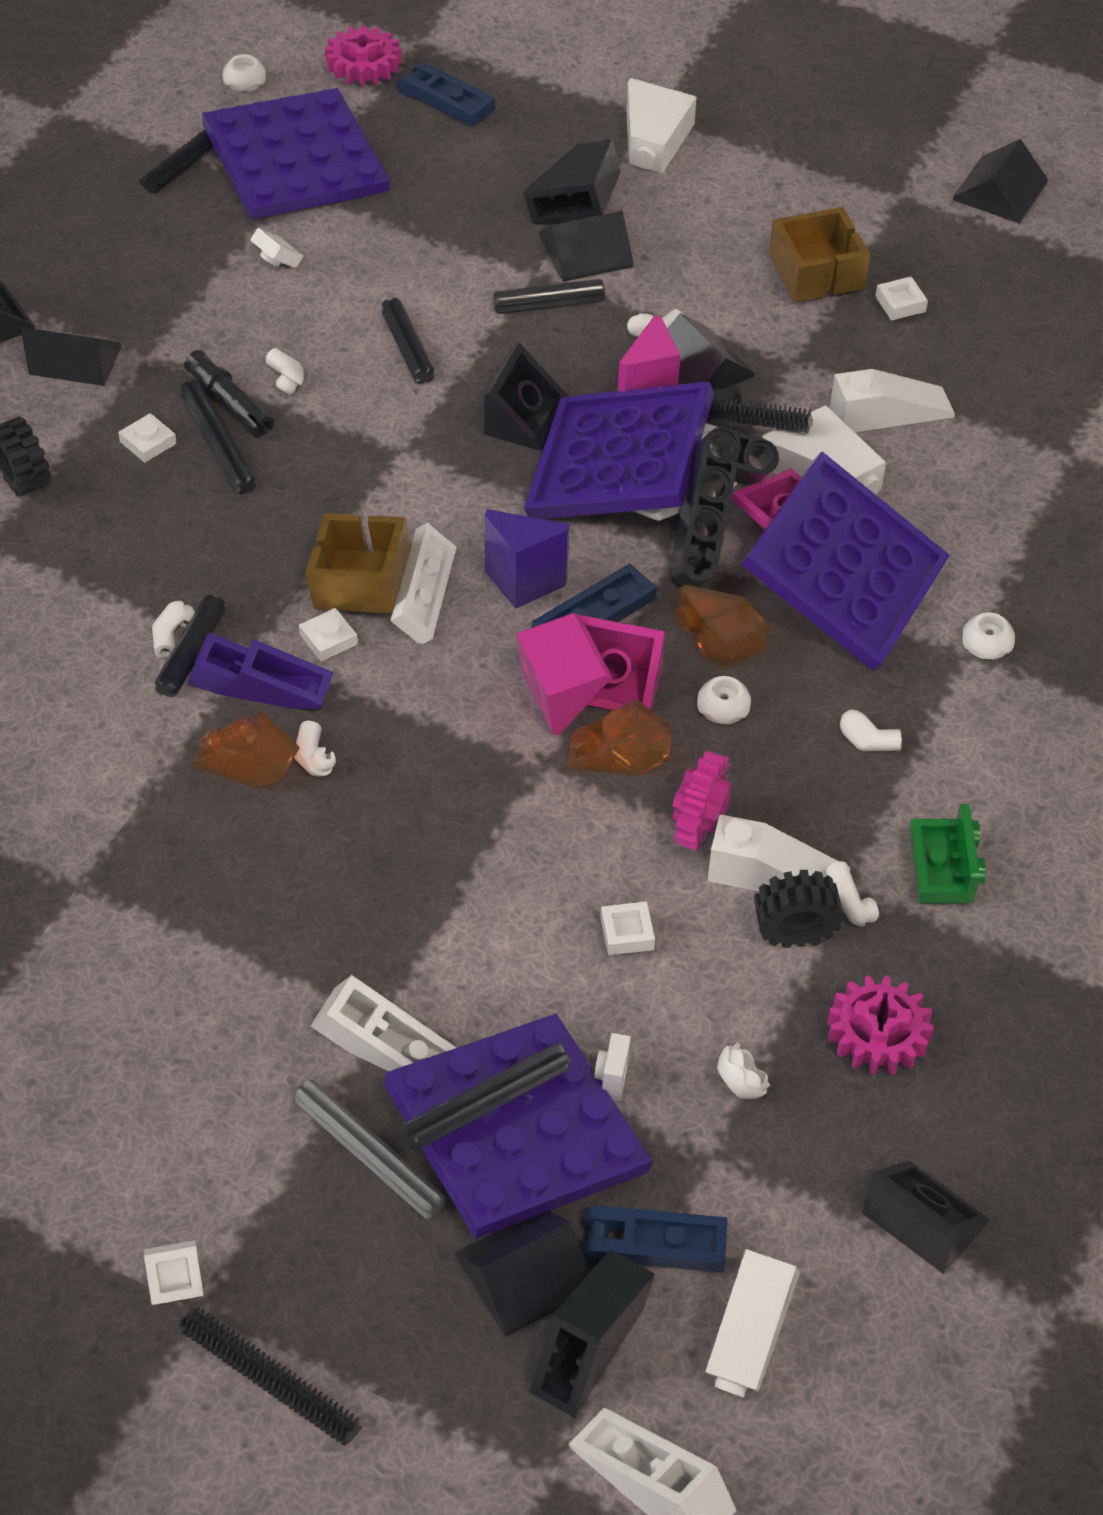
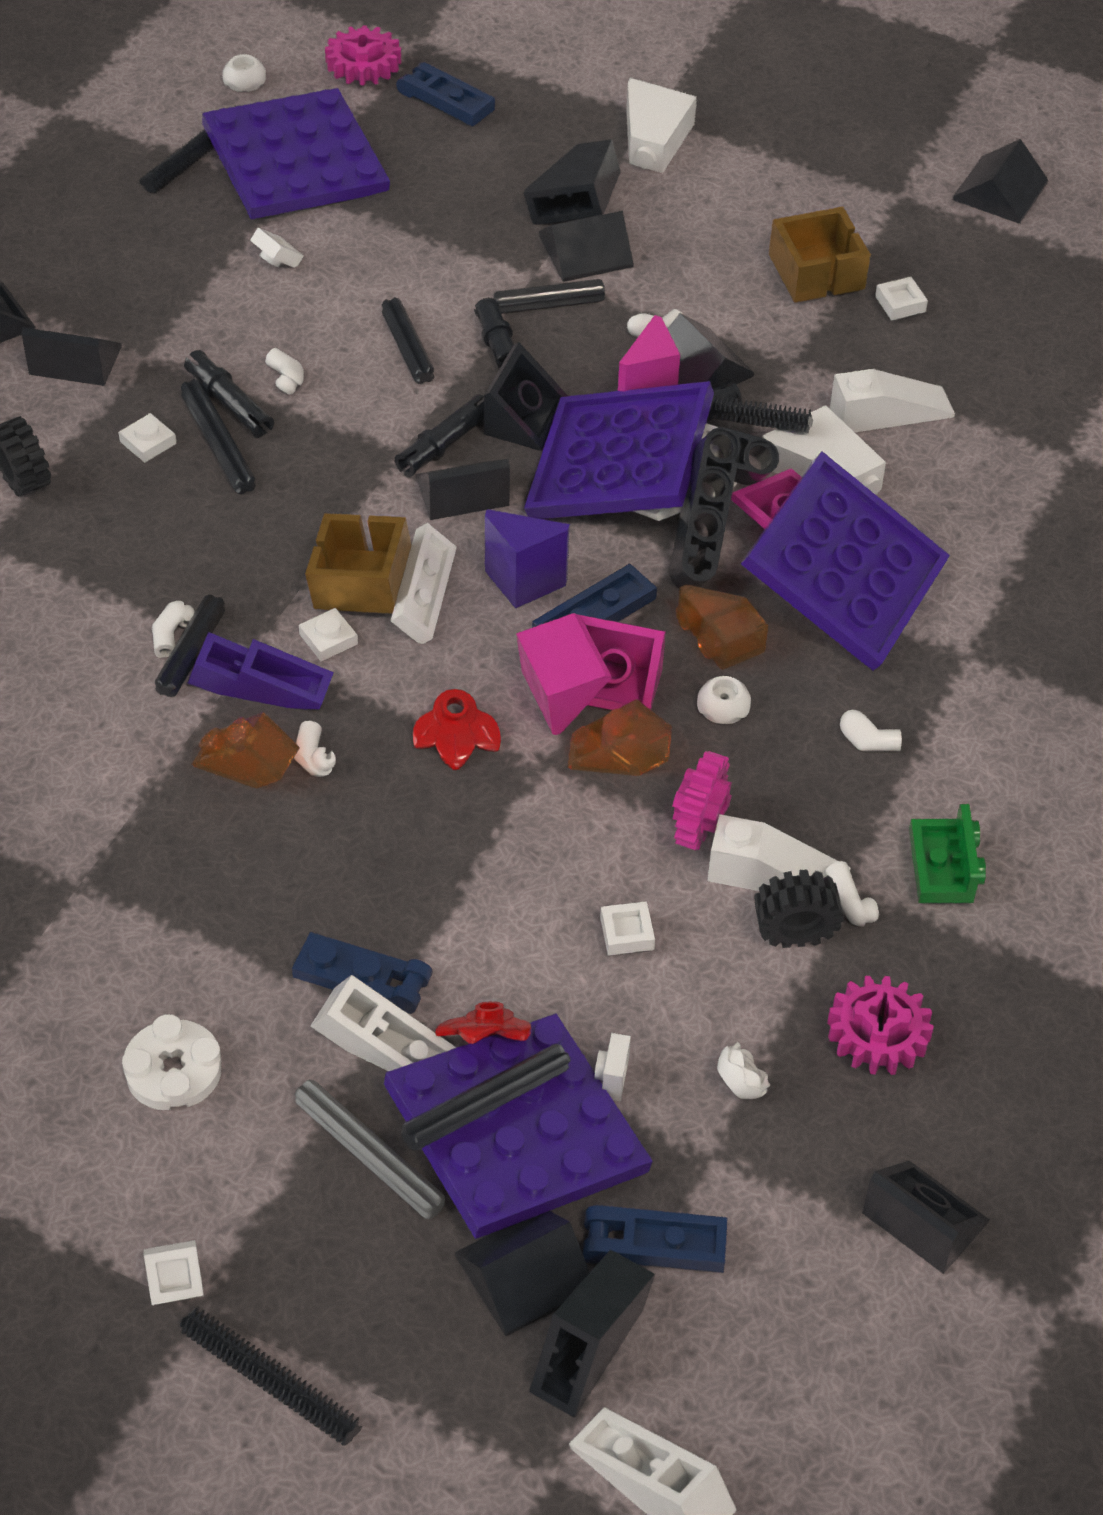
(167, 1039): none -> white plate
(331, 961): none -> dark blue plate
(432, 443): none -> black pin
(456, 733): none -> red plate
(465, 488): none -> black slope
(484, 1021): none -> red plate
(496, 330): none -> black pin
(752, 1322): white slope -> none
(988, 636): white plate -> none

